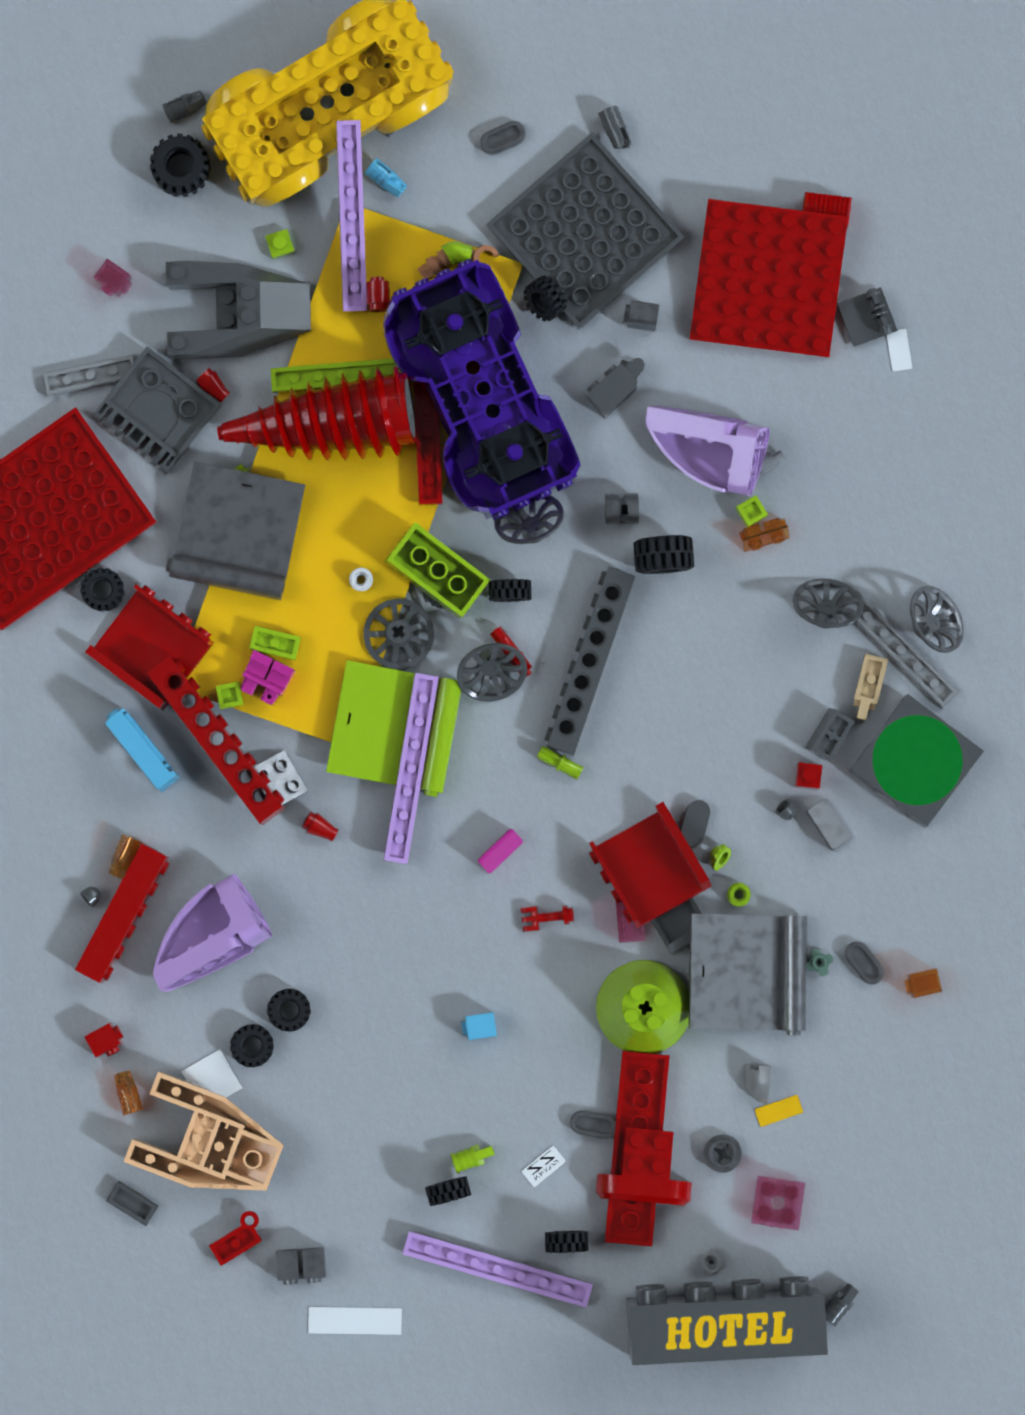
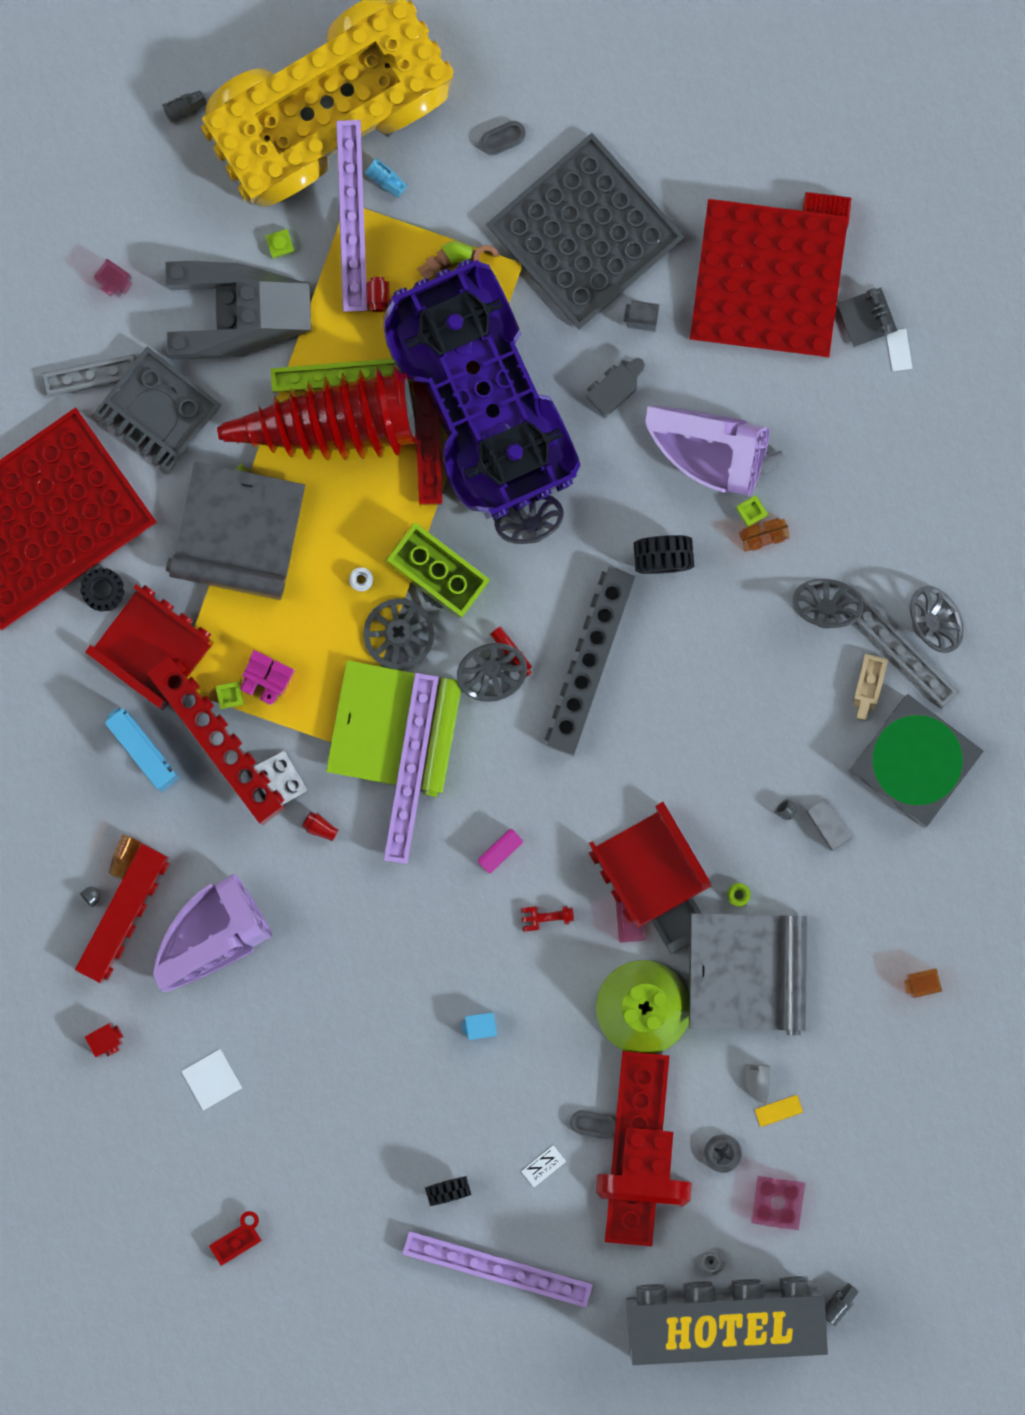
(127, 1093): clear orange hinge -> none
(132, 1203): dark grey tile -> none
(175, 146): black tyre -> none
(212, 384): red cone -> none
(219, 1147): light nougat wedge -> none
(237, 1045): black tyre -> none
(274, 1010): black tyre -> none
(275, 643): lime plate -> none
(301, 1264): flat silver piece -> none
(354, 1320): white sticker -> none
(470, 1157): lime hinge -> none
(510, 590): black tyre -> none
(545, 298): black tyre -> none
(560, 762): lime axle -> none
(566, 1241): black tyre -> none
(613, 508): flat silver wheel -> none
(615, 127): dark grey hinge -> none
(695, 822): dark grey tile -> none
(719, 856): lime animal -> none
(808, 776): red brick -> none
(825, 959): sand green plate -> none
(829, 734): dark grey hinge -> none
(864, 962): flat silver tile -> none

